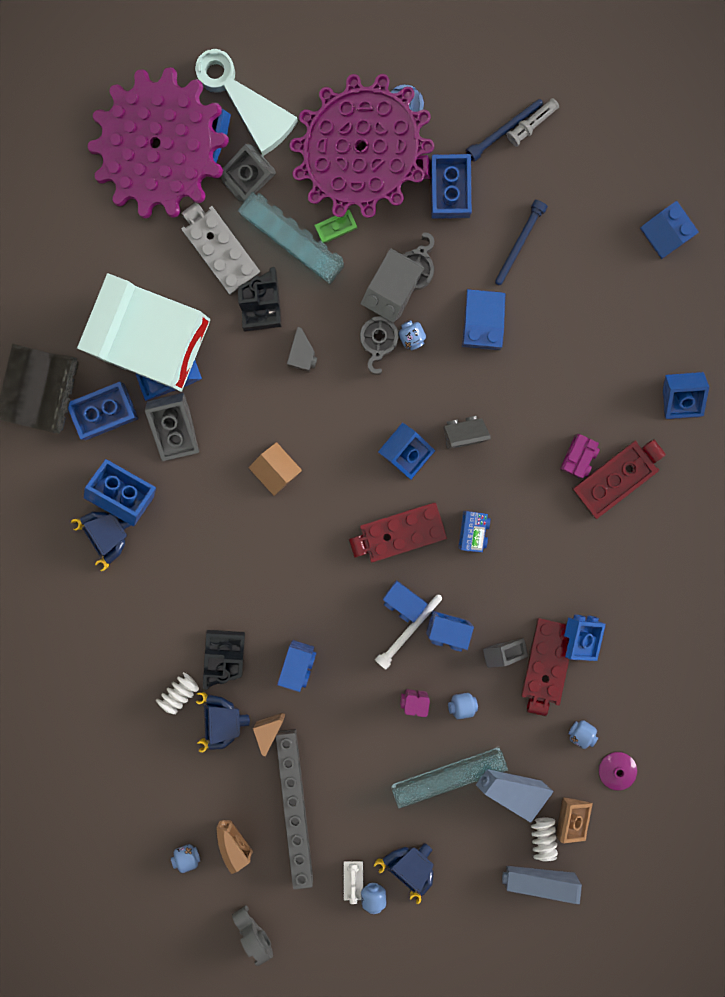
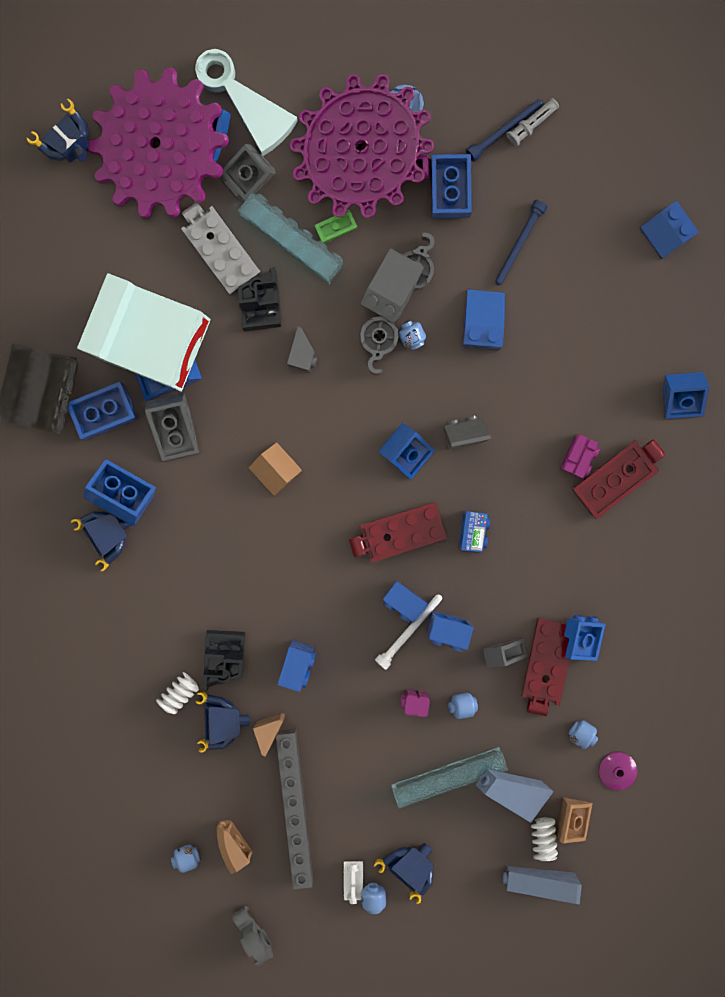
(66, 139): none -> dark blue torso

